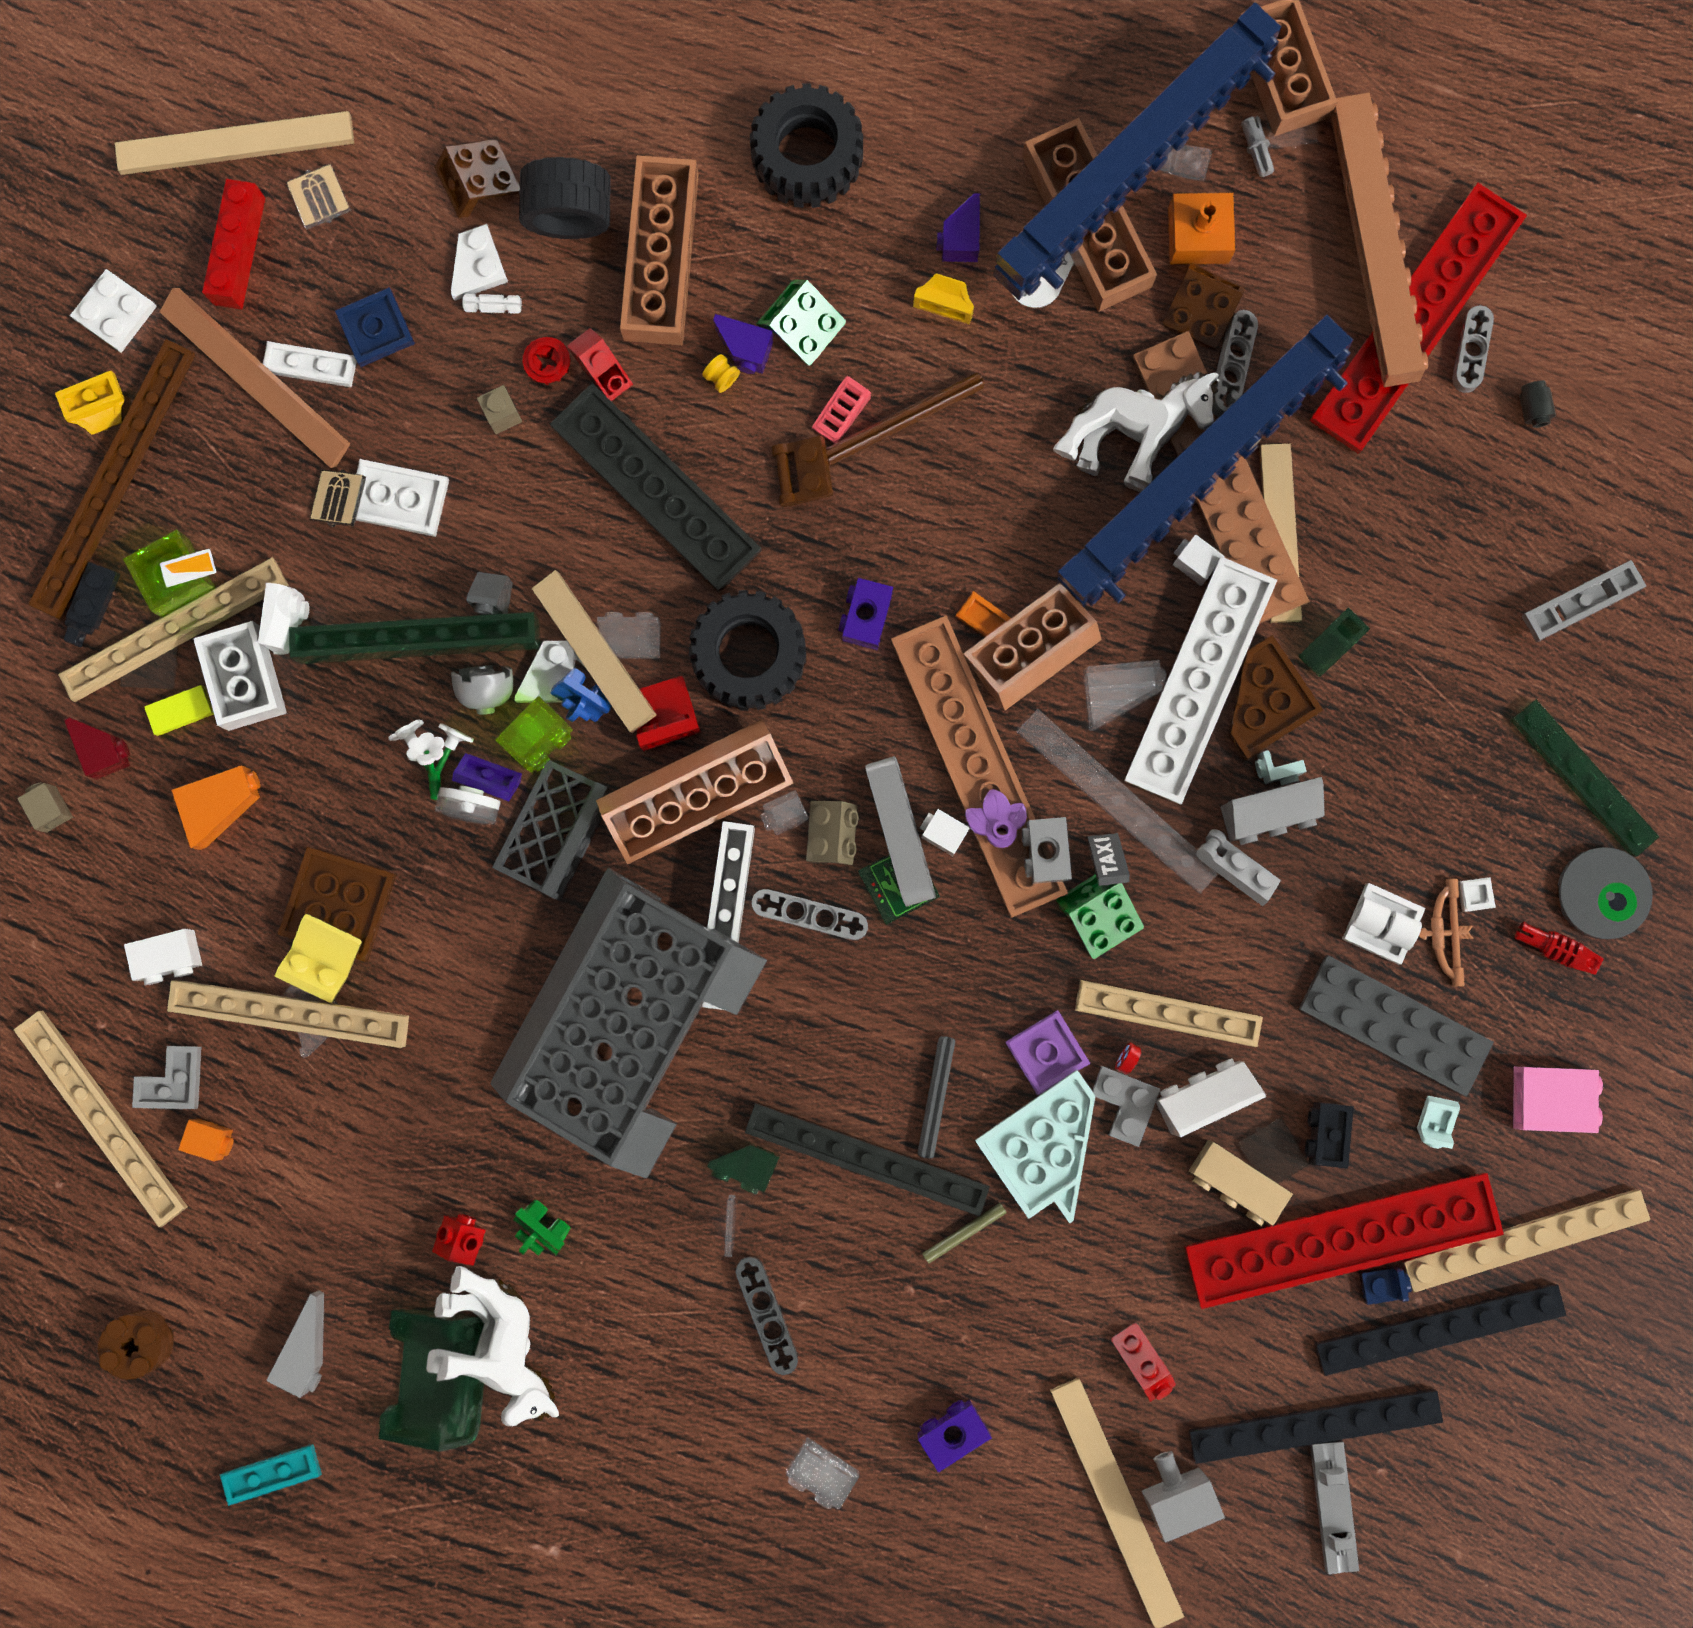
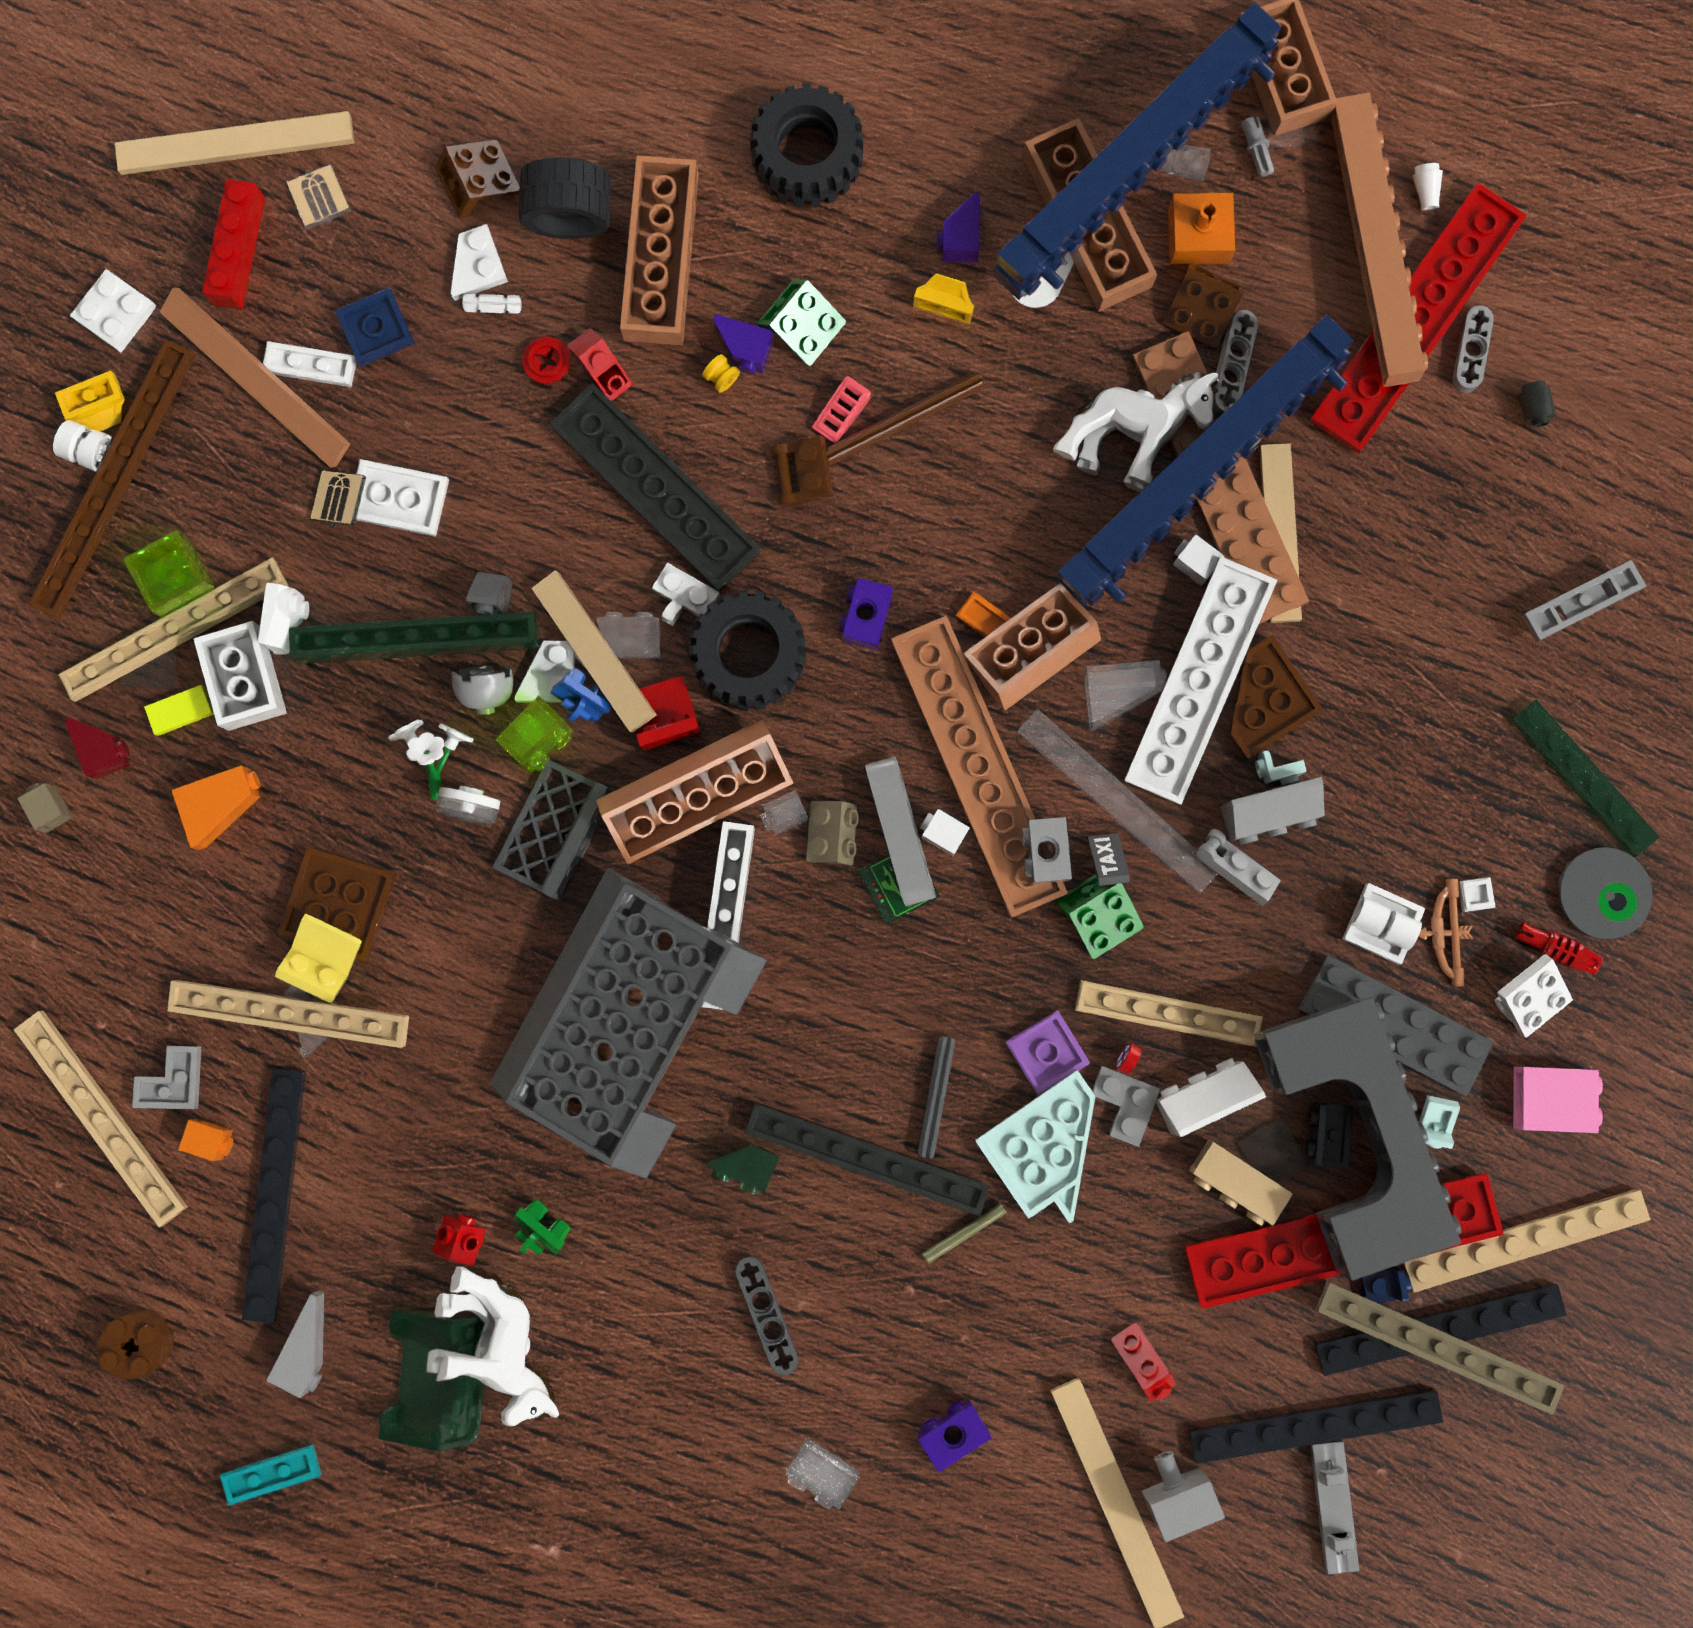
(79, 444): none -> white wheel
(90, 603): black hinge -> none
(163, 955): white brick -> none
(188, 568): sticker -> none
(274, 1196): none -> black plate
(487, 777): dark purple plate -> none
(499, 409): dark tan brick -> none
(683, 592): none -> white plate
(730, 1226): clear piece -> none
(808, 919): light grey beam -> none
(994, 815): medium lavender plate -> none
(1334, 642): clear green slope -> none
(1406, 1206): none -> dark grey arch
(1428, 185): none -> white cone
(1440, 1348): none -> dark tan plate
(1534, 996): none -> white plate

